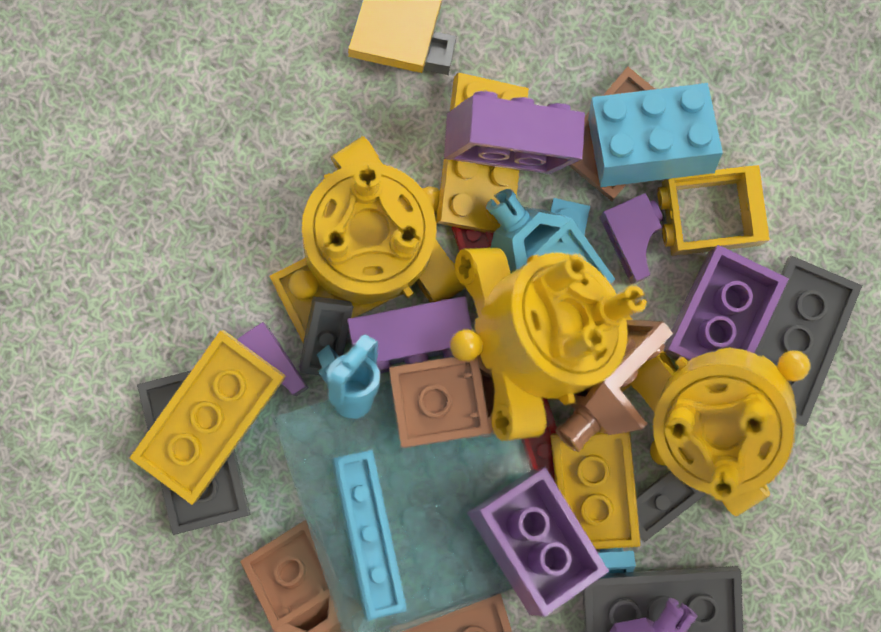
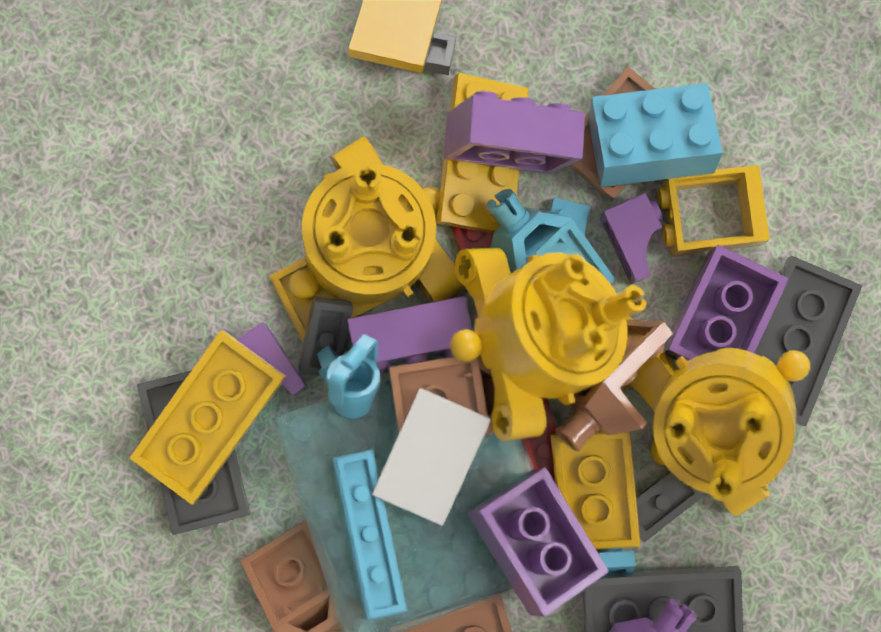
(431, 456): none -> white sticker

